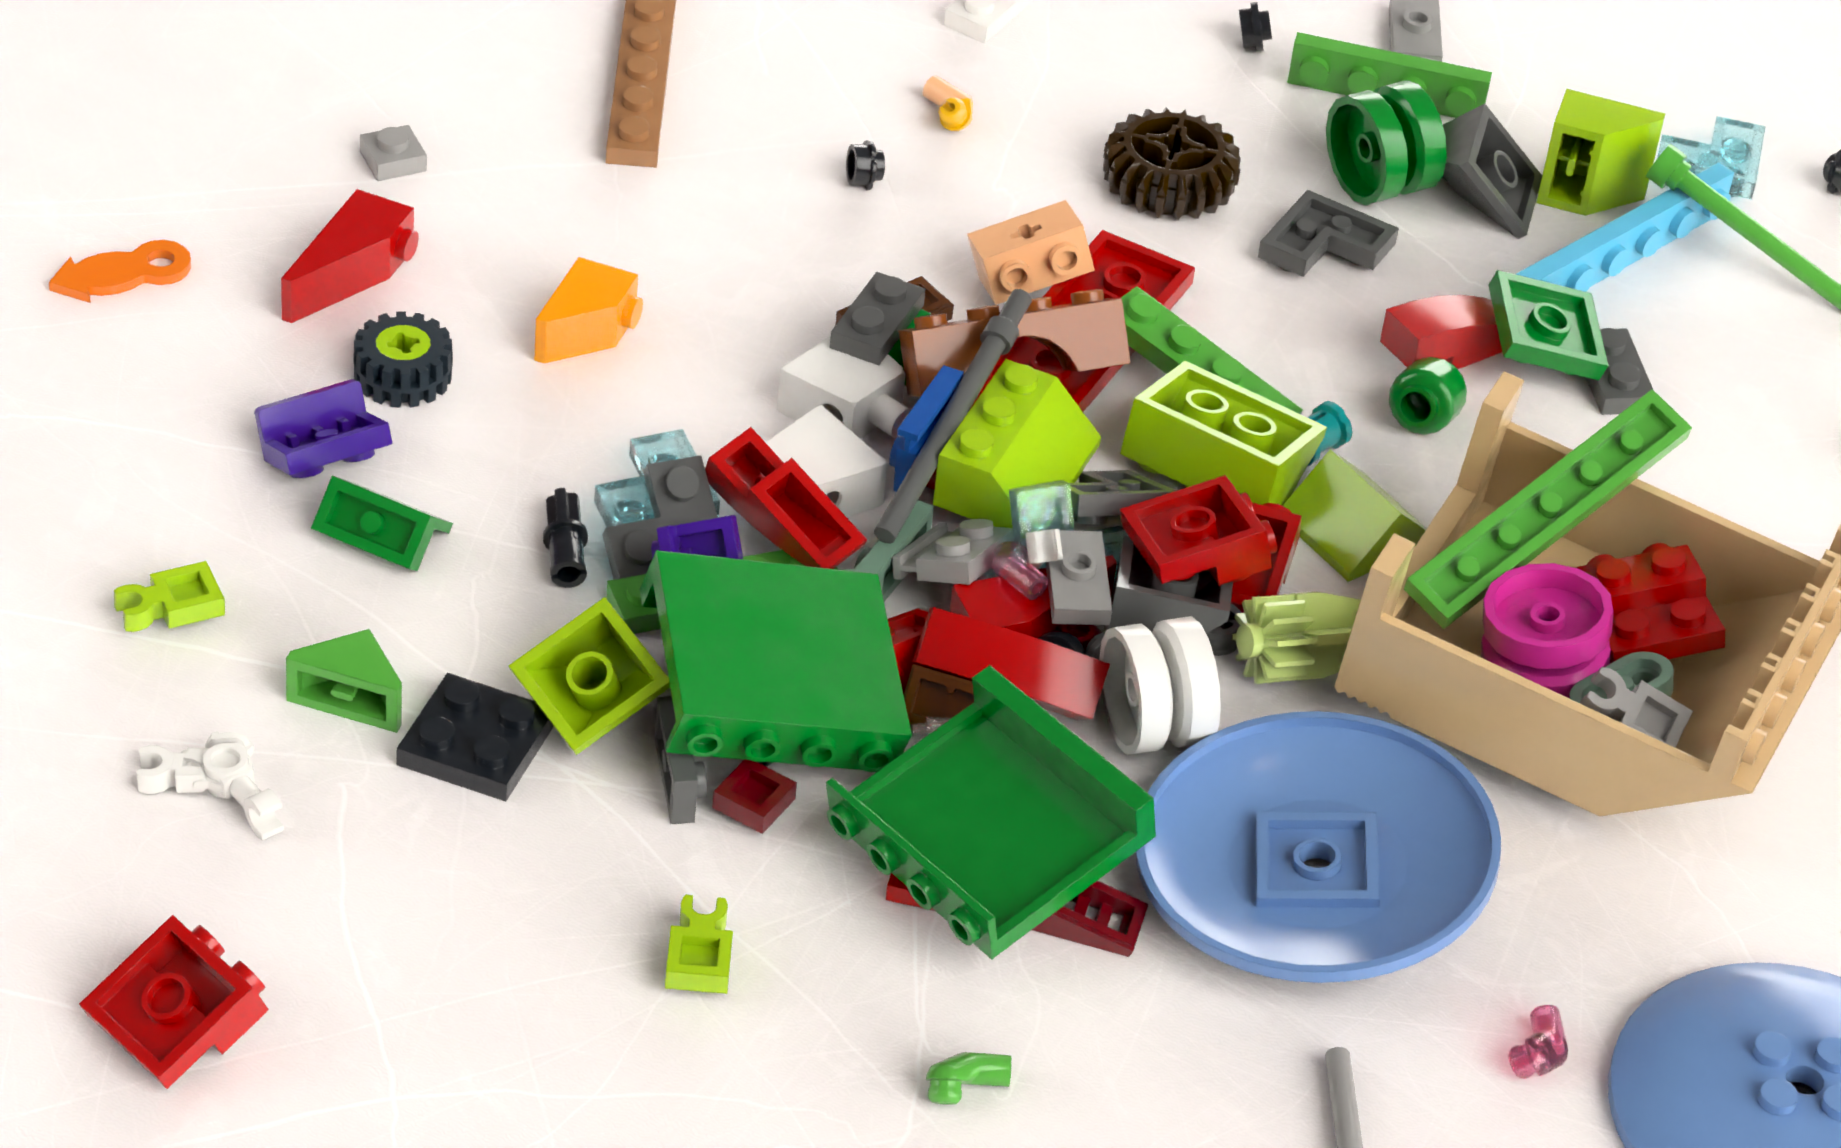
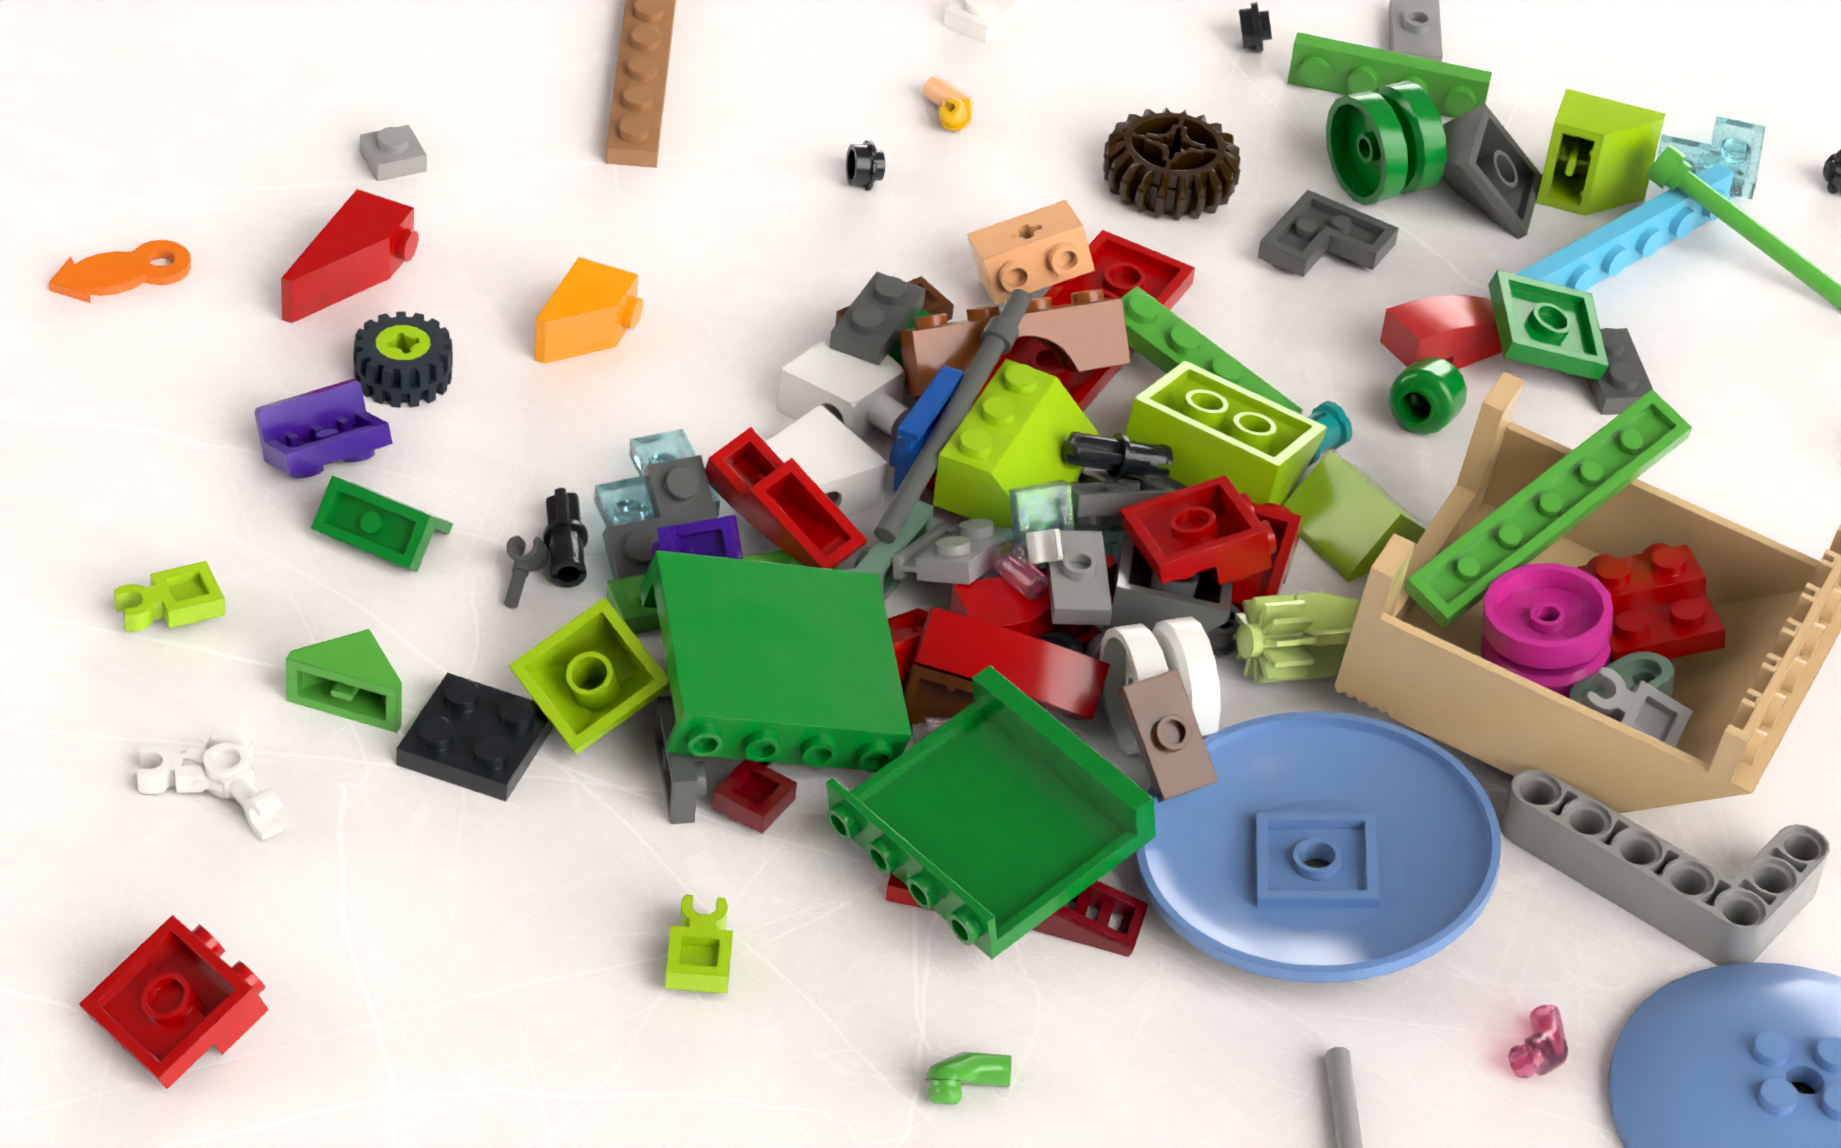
(523, 565): none -> dark grey hand
(1117, 455): none -> black axle
(1167, 735): none -> plate
(1658, 881): none -> light grey beam

